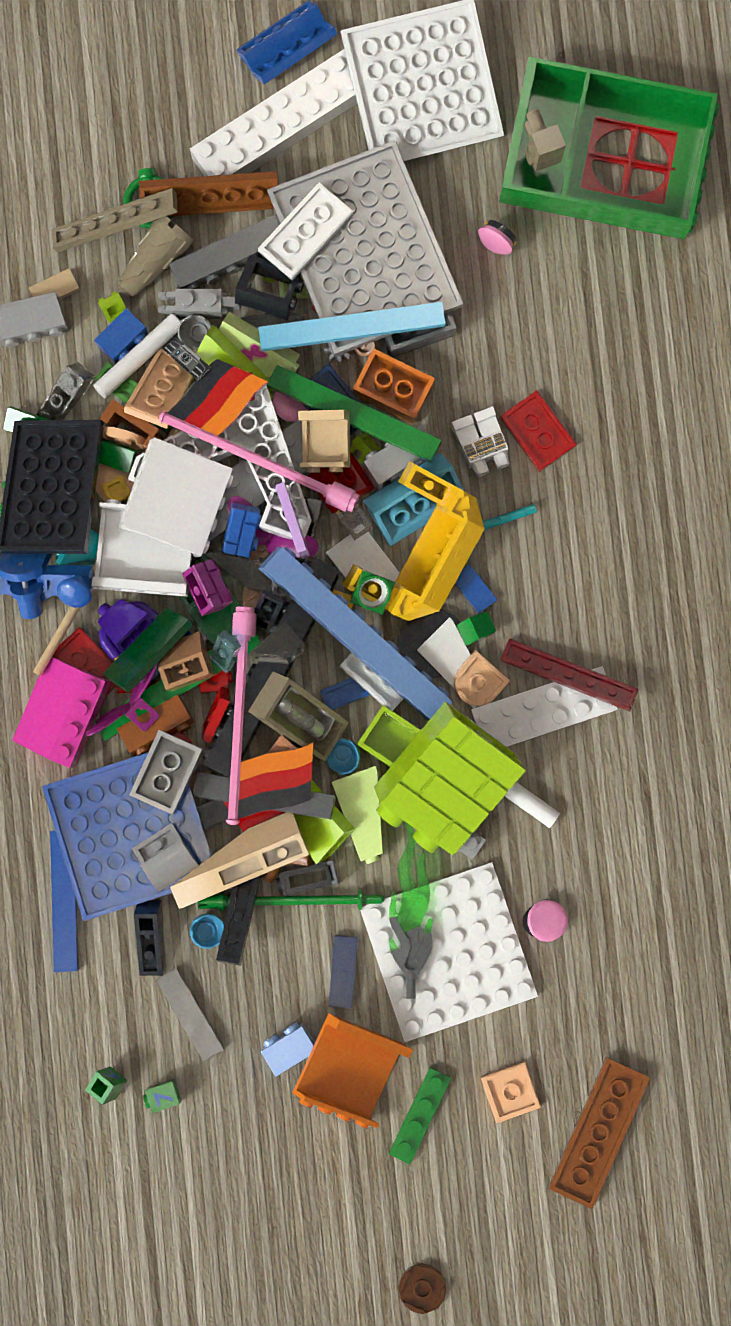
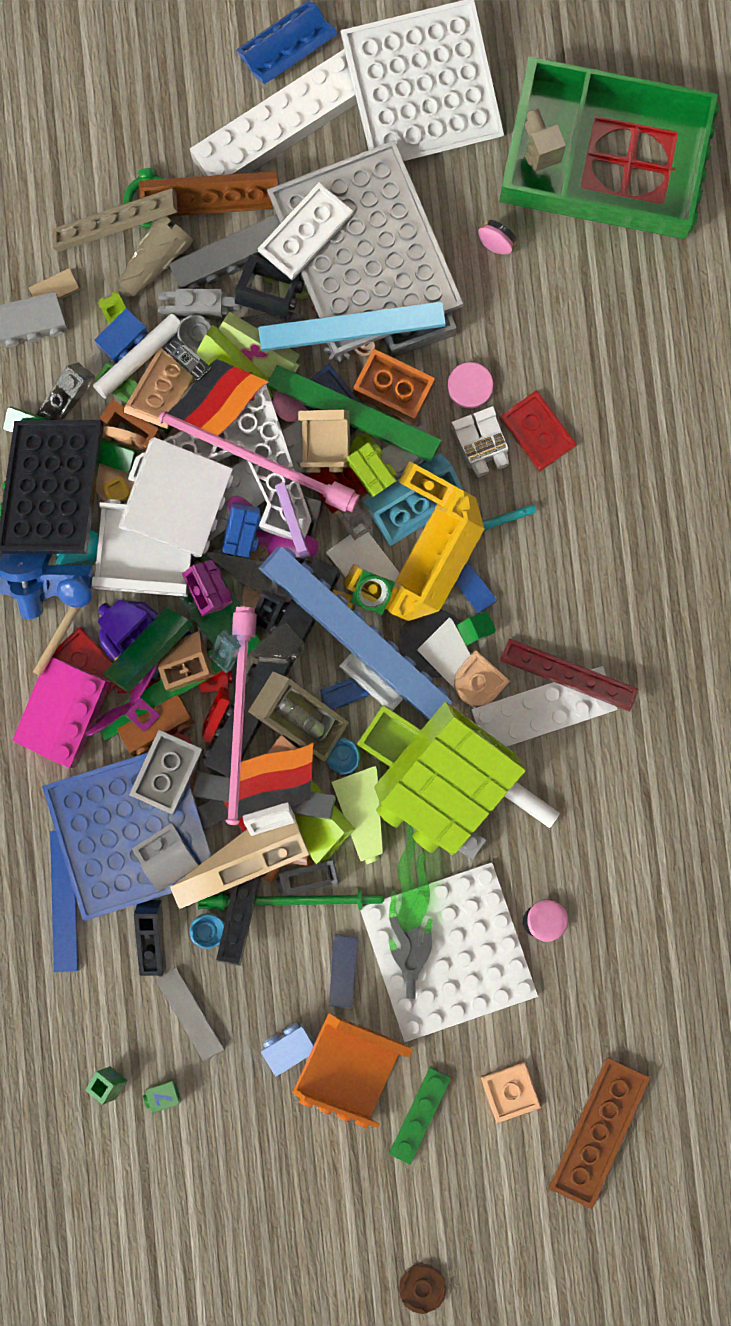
(269, 819): none -> white tile
(371, 469): none -> lime brick
(470, 385): none -> bright pink tile

